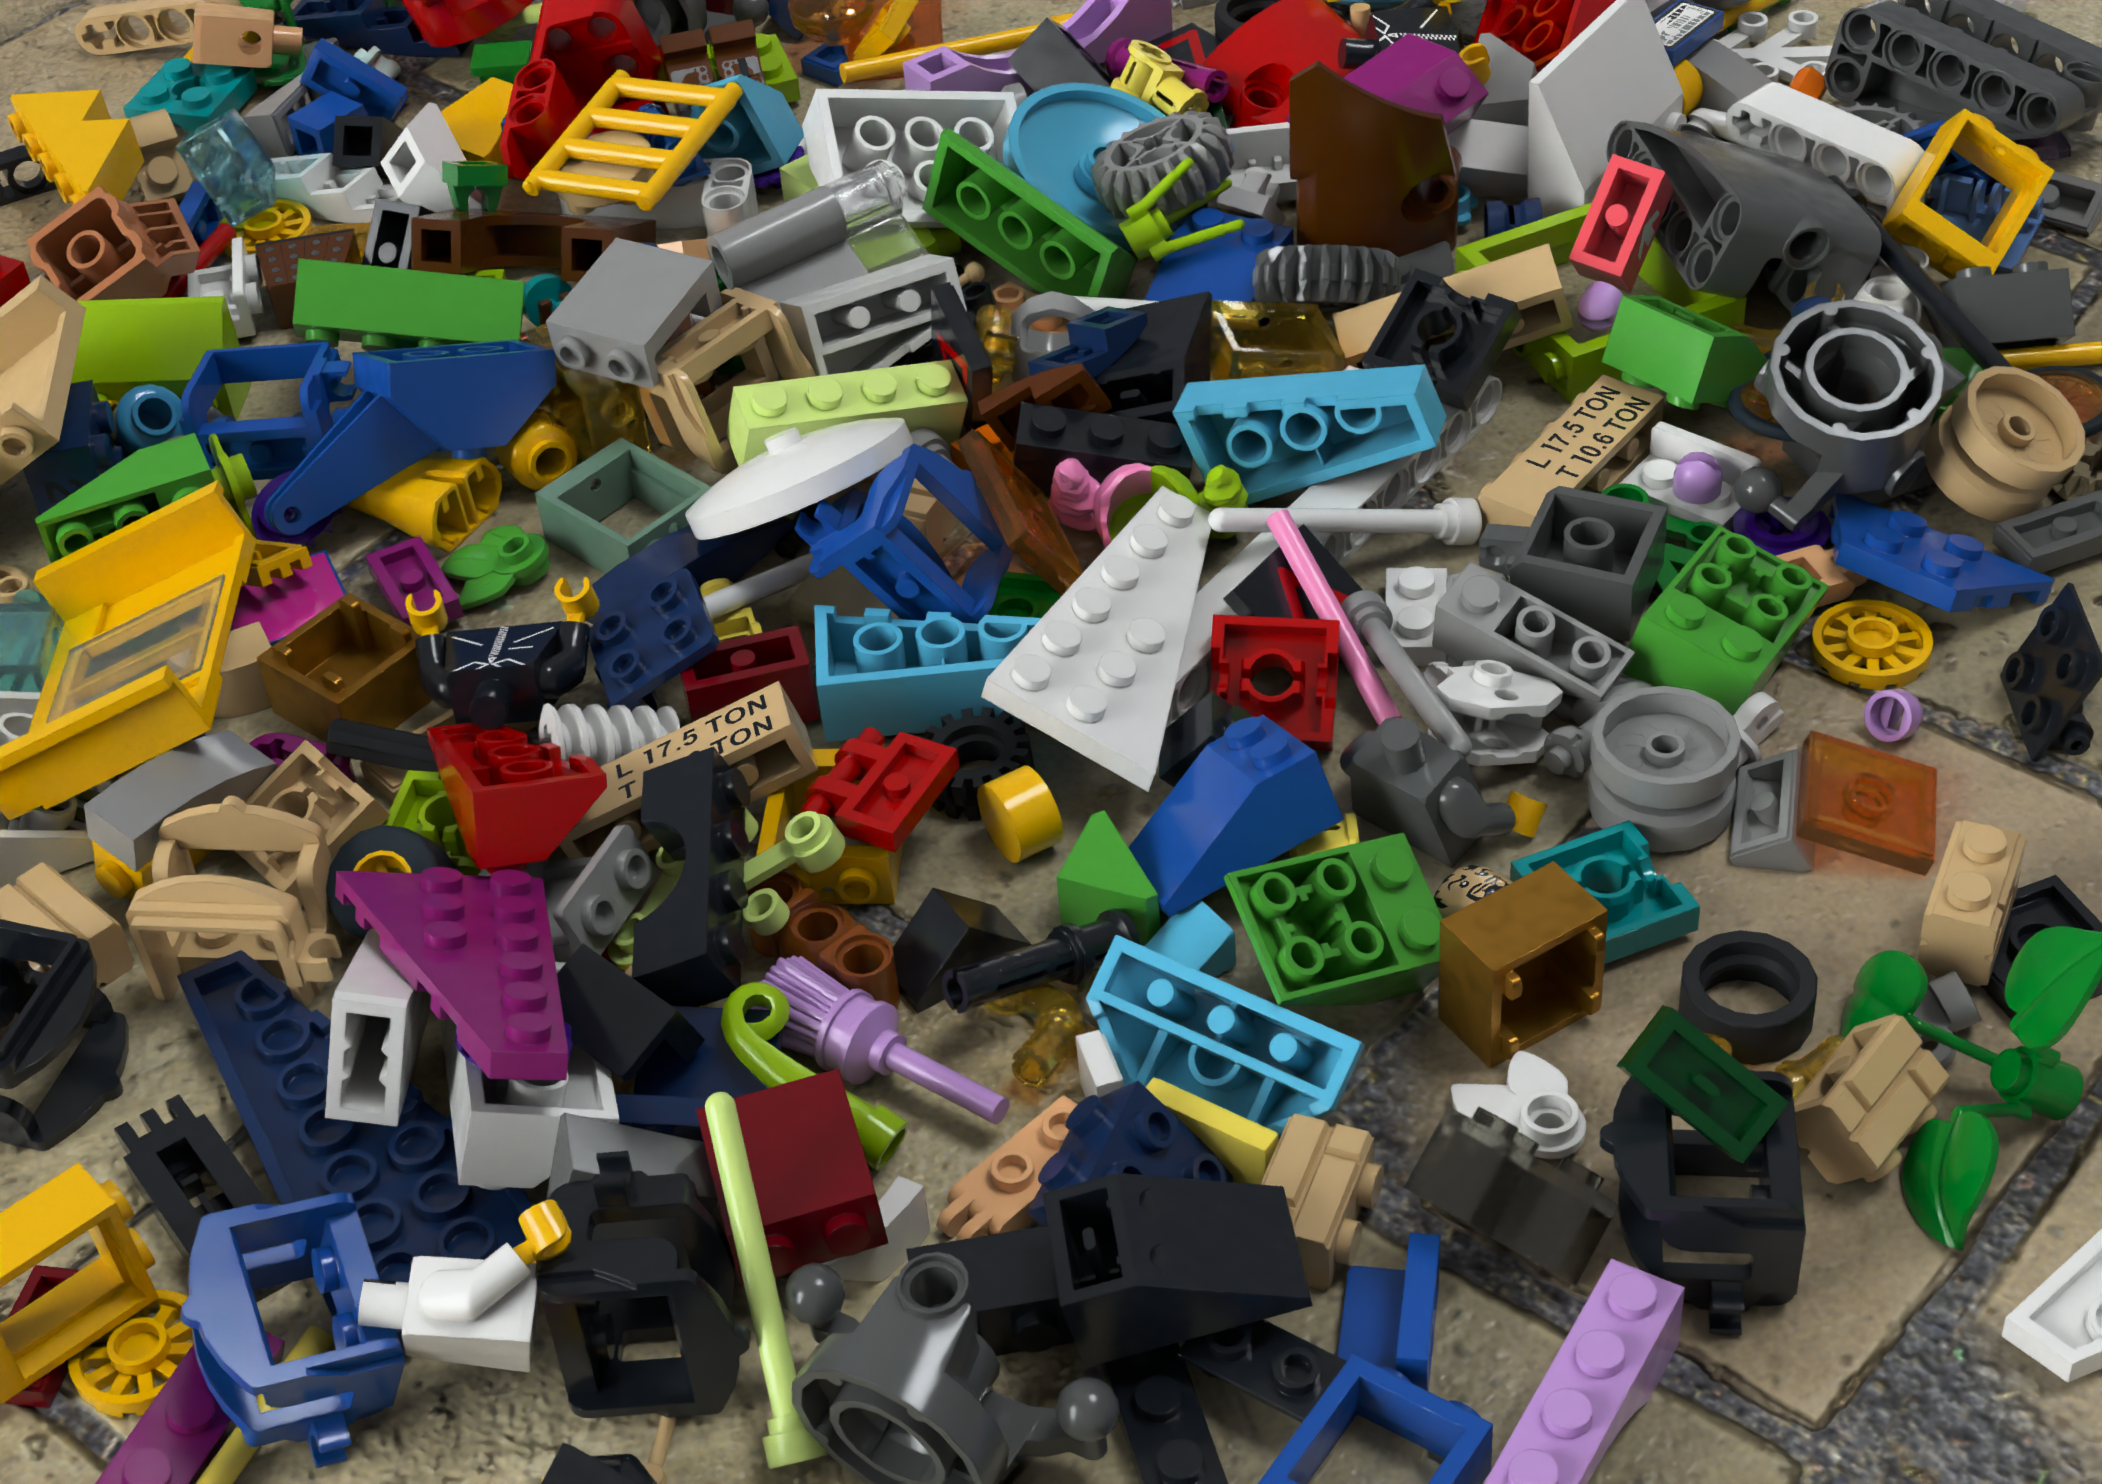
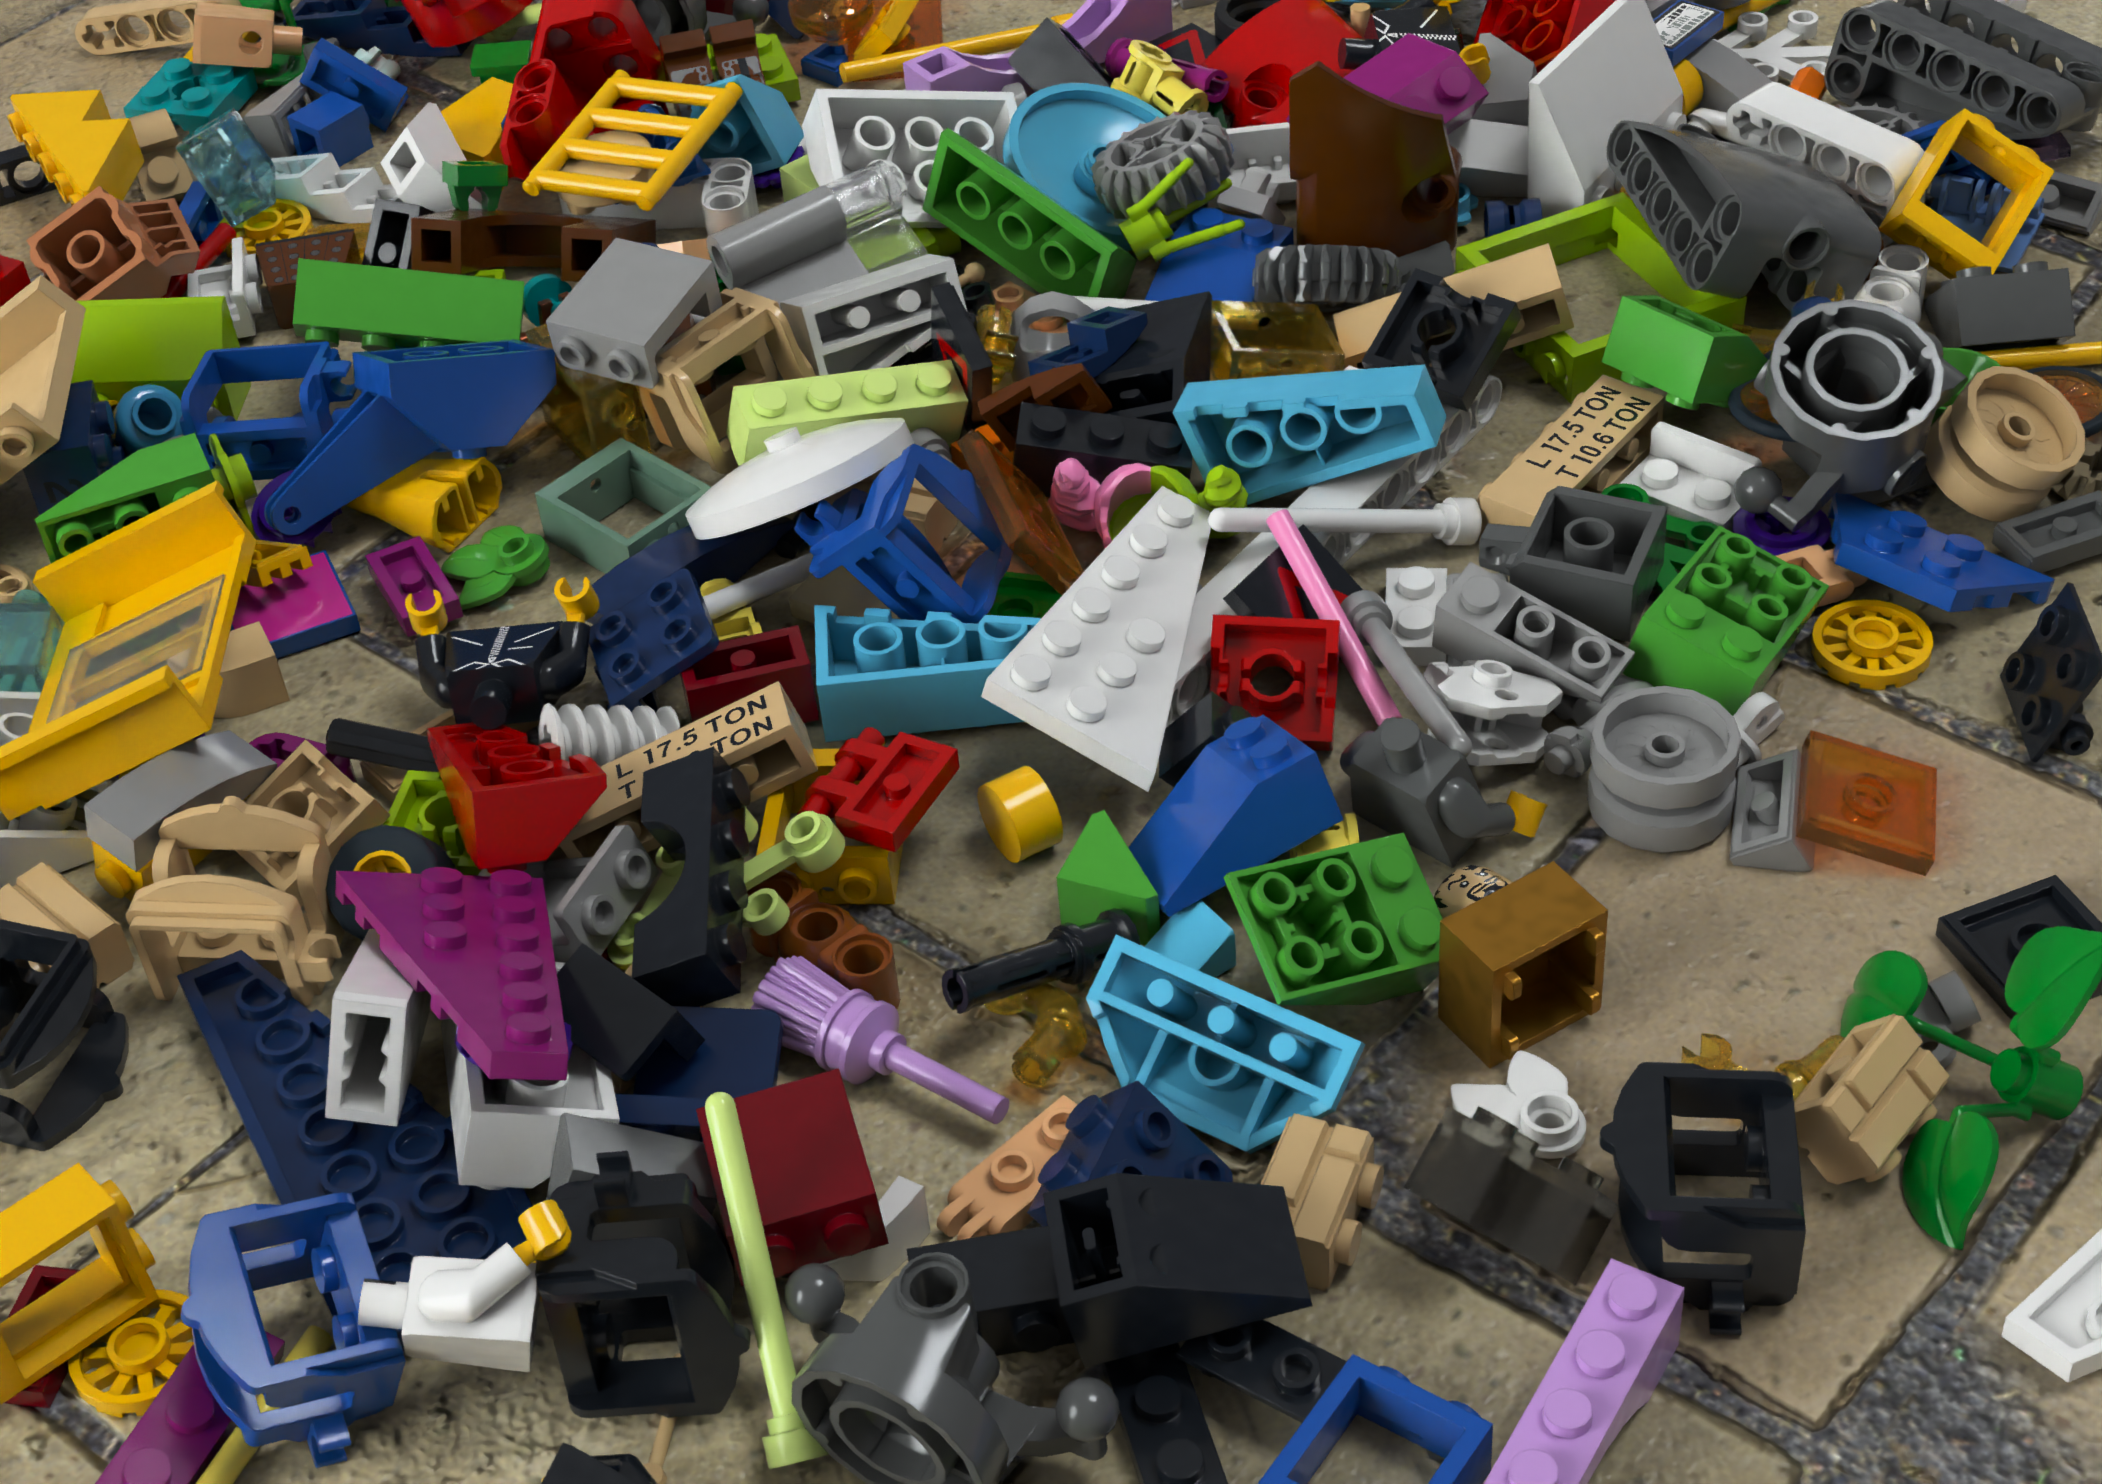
(171, 1153): black hinge -> none
(345, 666): pearl gold container -> none
(363, 142): black brick -> none
(539, 451): yellow head -> none
(878, 1127): lime plant -> none
(948, 935): black slope -> none
(979, 739): black tyre -> none
(1097, 1065): white tile -> none
(1236, 1141): light yellow tile -> none
(1393, 1312): blue panel -> none
(1599, 306): lavender hinge -> none
(1619, 867): teal brick -> none
(1621, 223): coral brick -> none
(1697, 478): lavender hinge -> none
(1702, 1084): dark green plate -> none
(1755, 959): black tyre -> none
(1884, 712): lavender hinge -> none
(1930, 293): black bar -> none
(1971, 901): tan brick -> none

